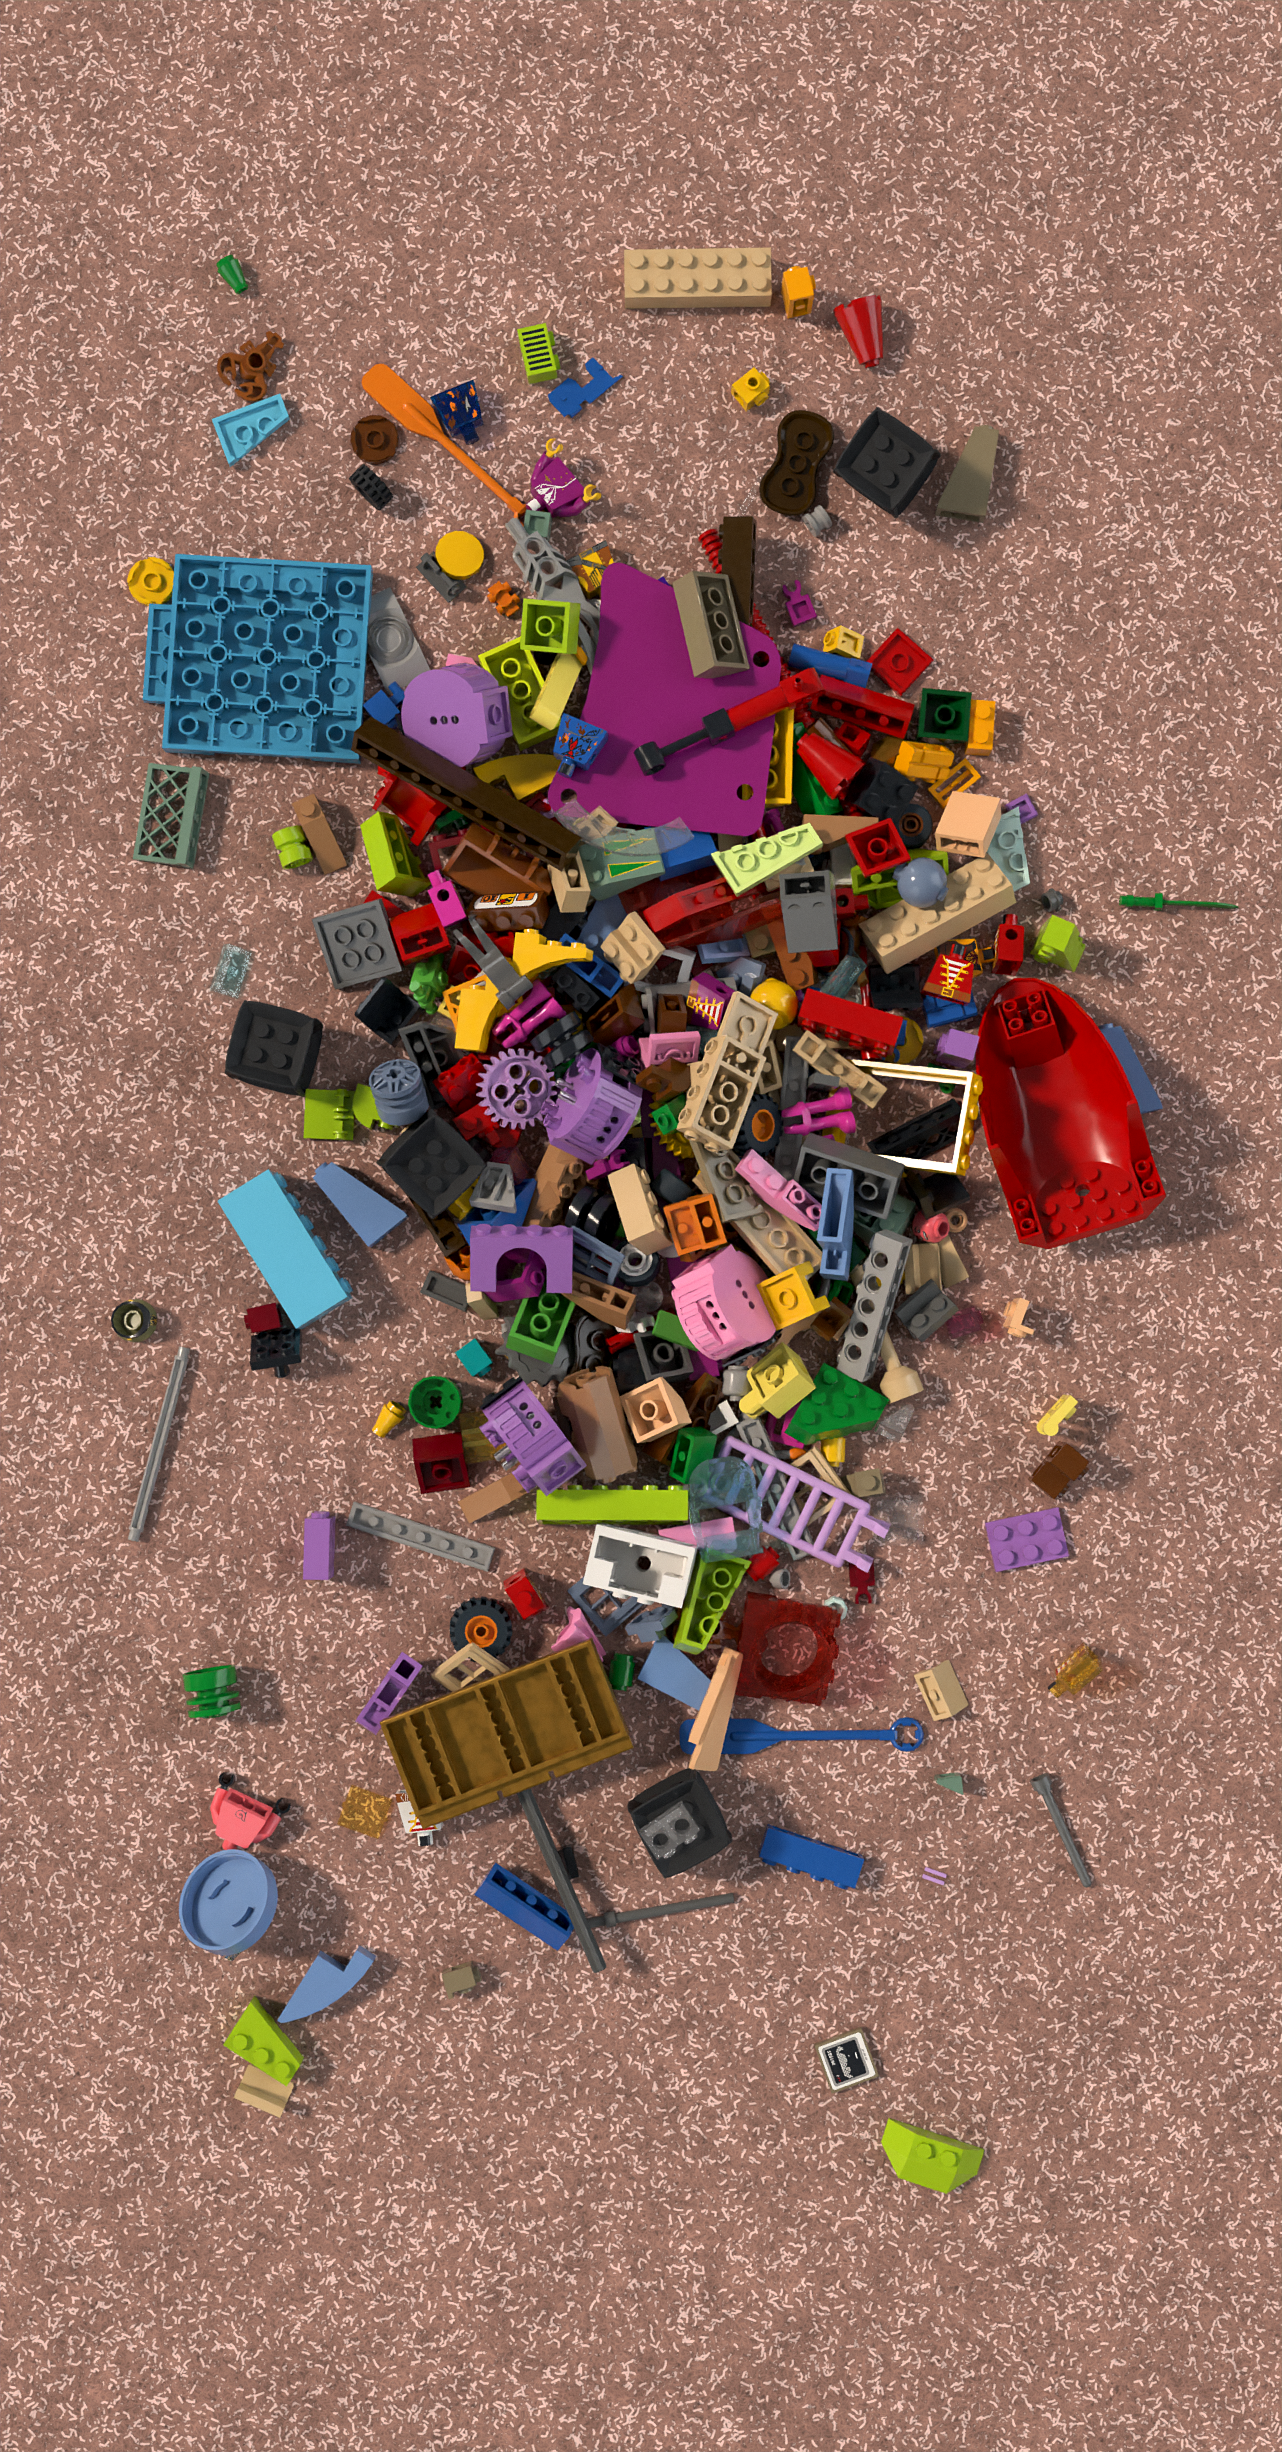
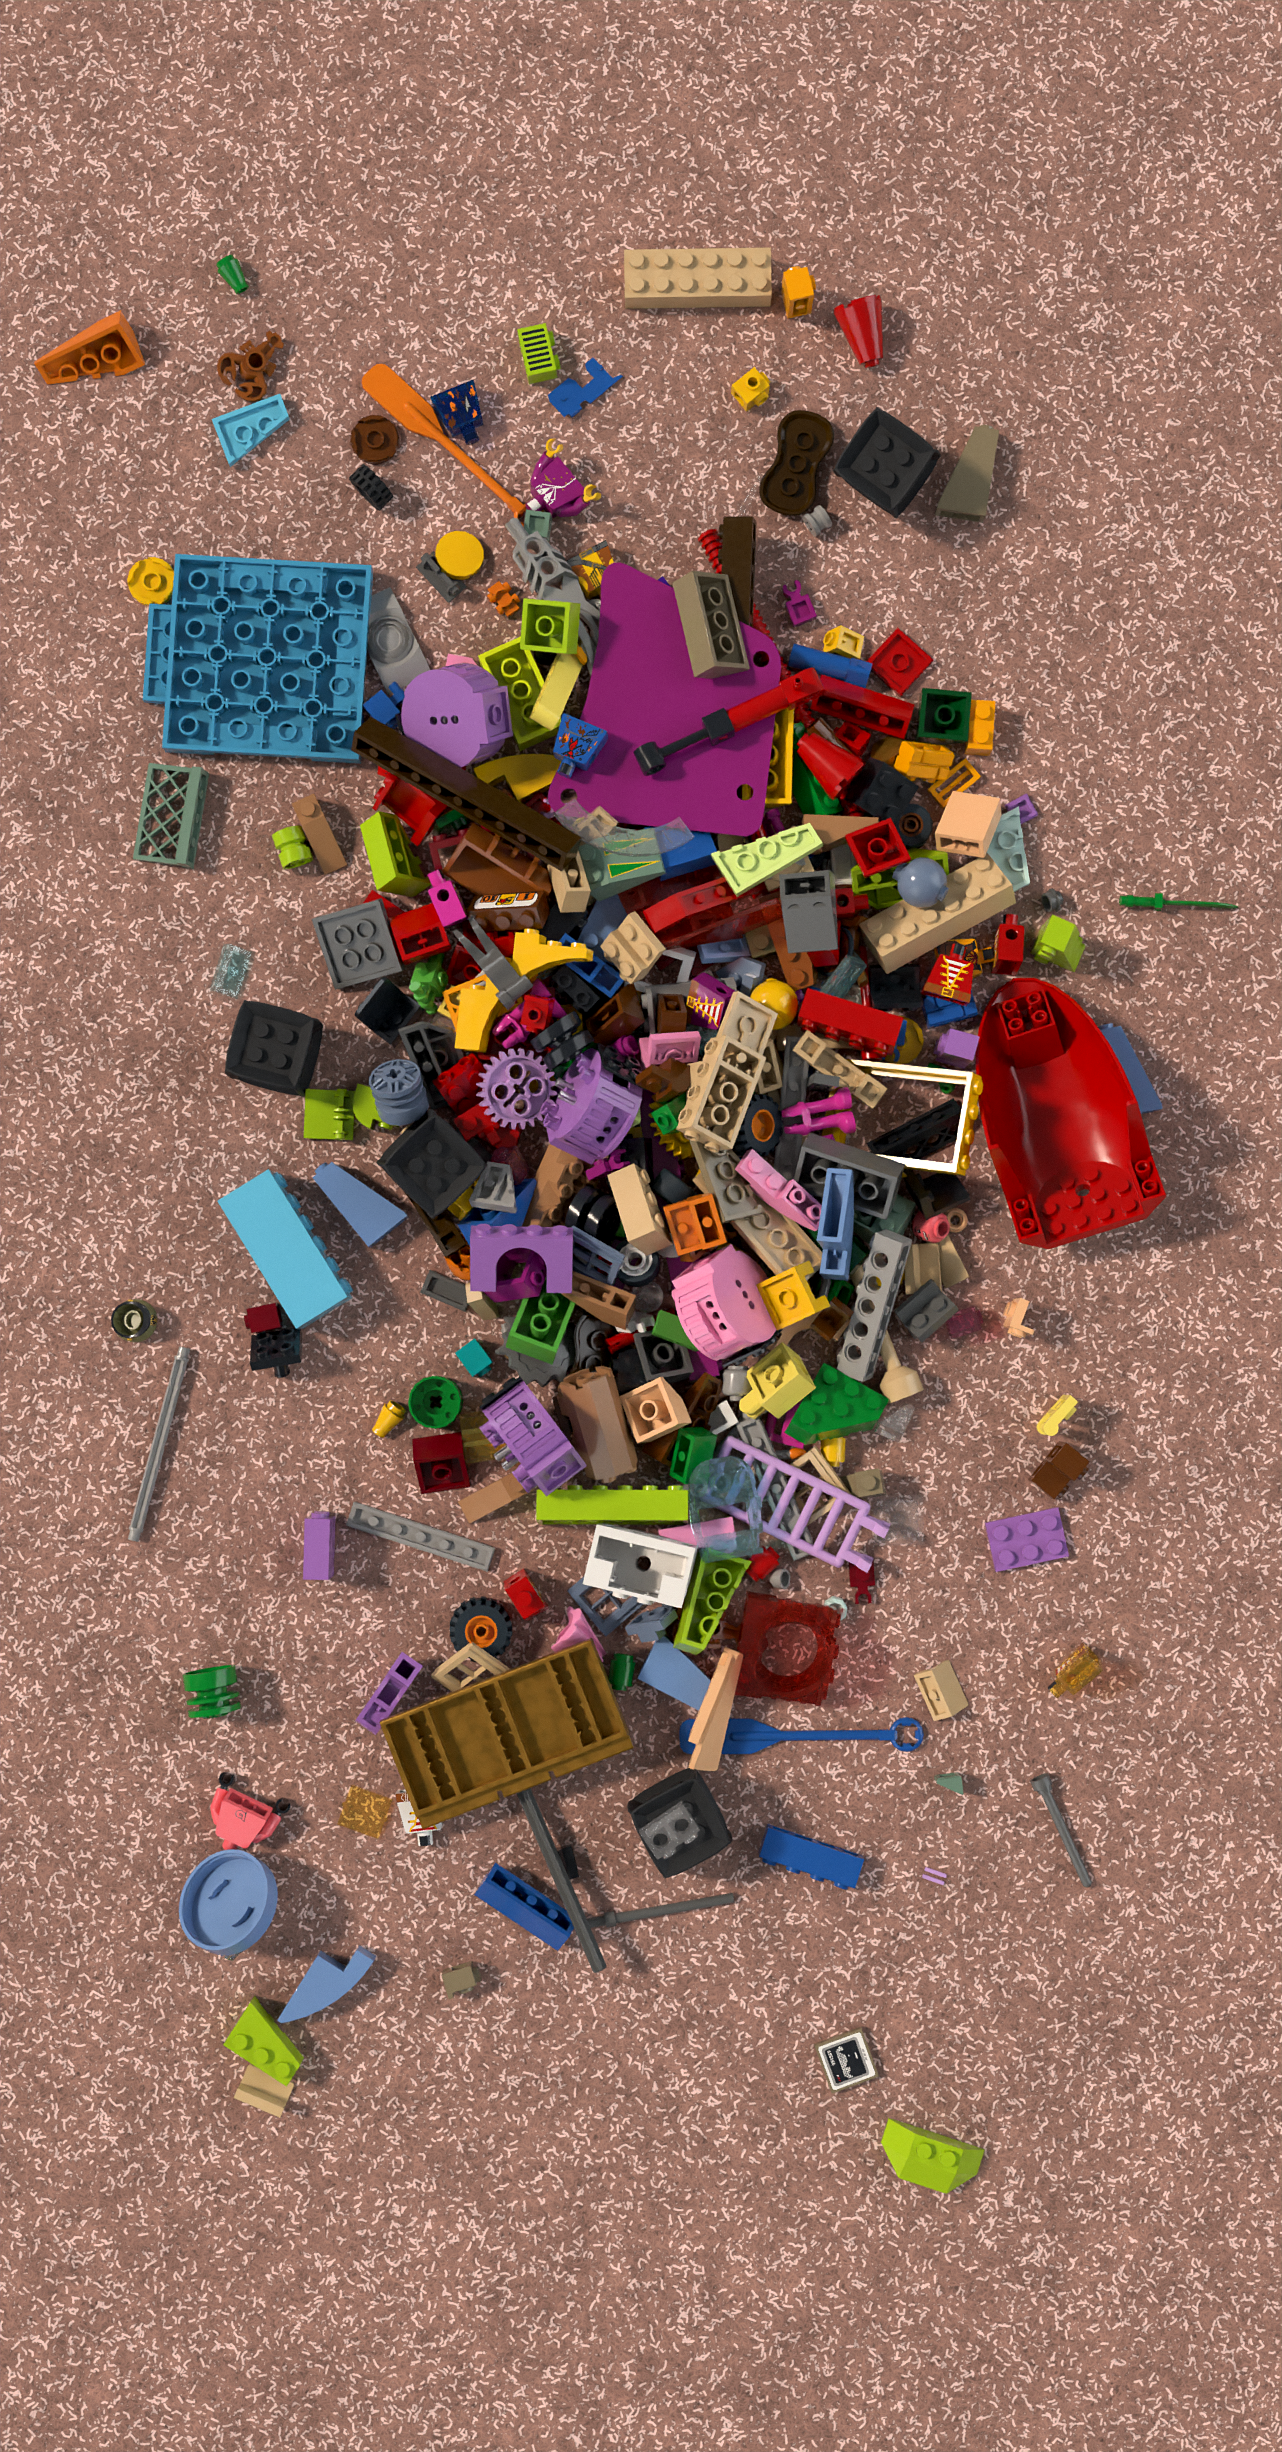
(96, 350): none -> orange wedge
(544, 1008): none -> red brick

